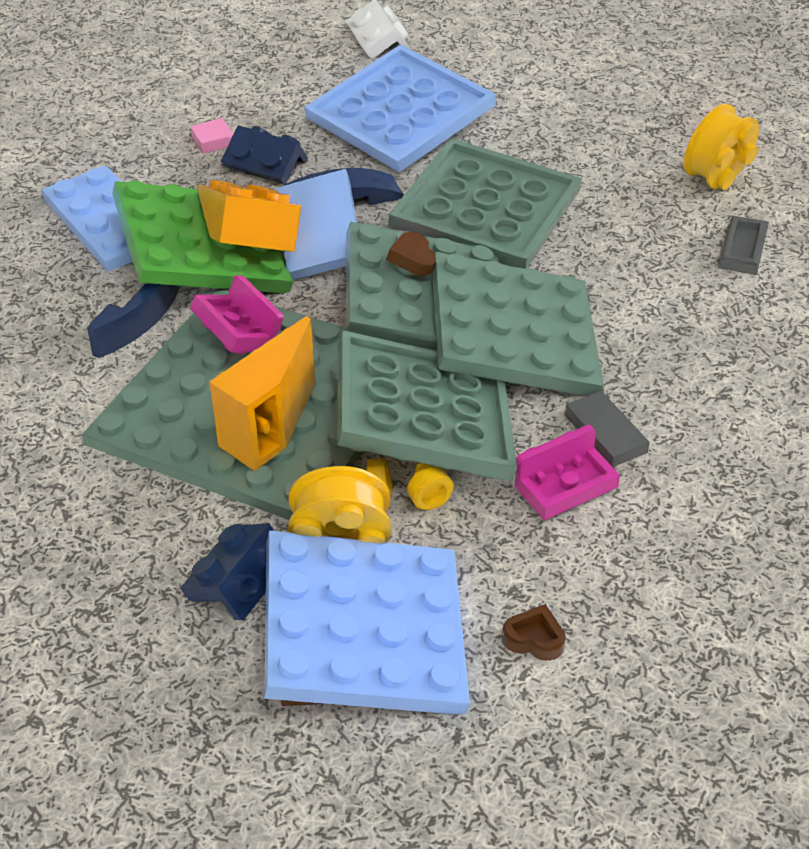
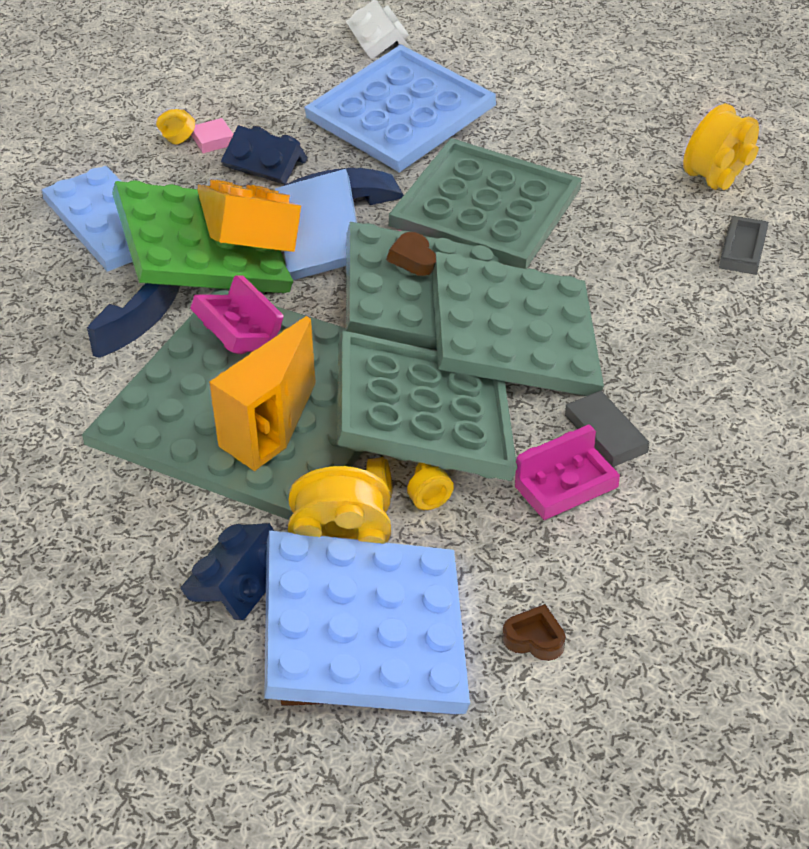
(176, 125): none -> yellow tile

